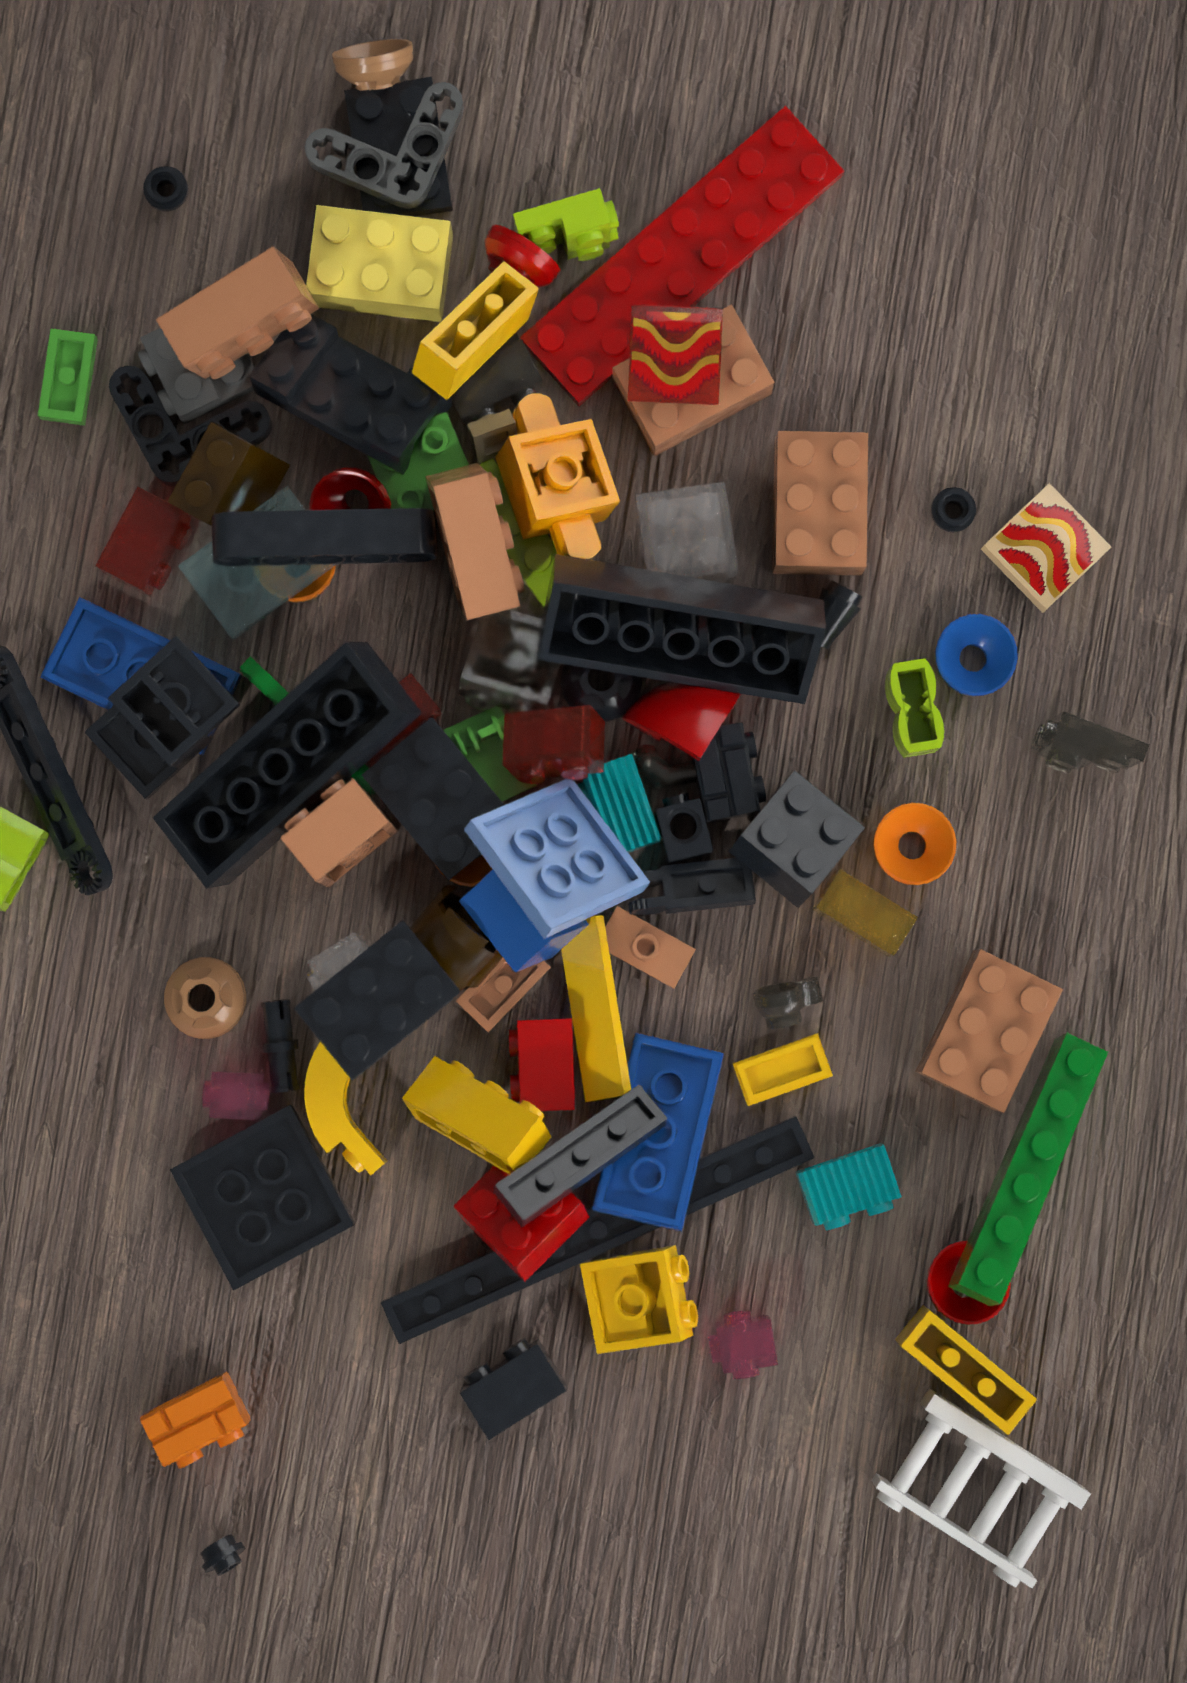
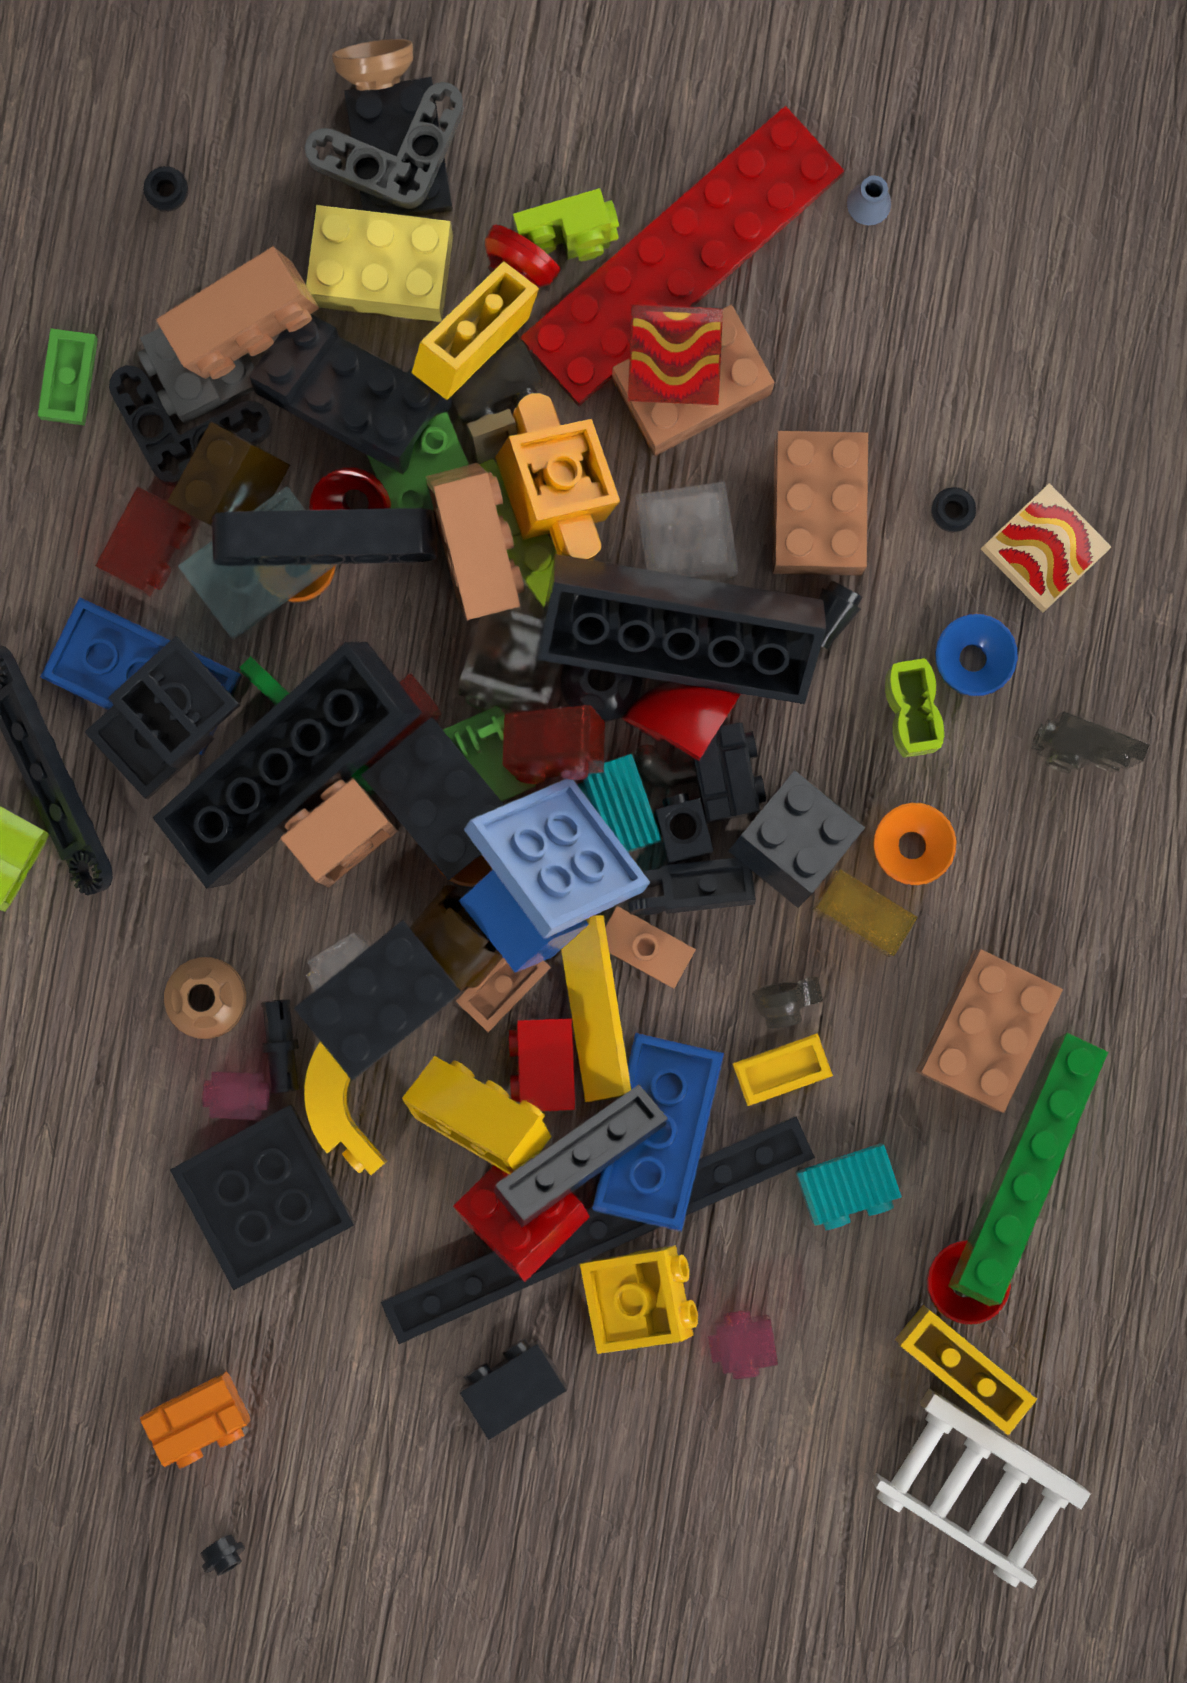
(867, 209): none -> sand blue cone

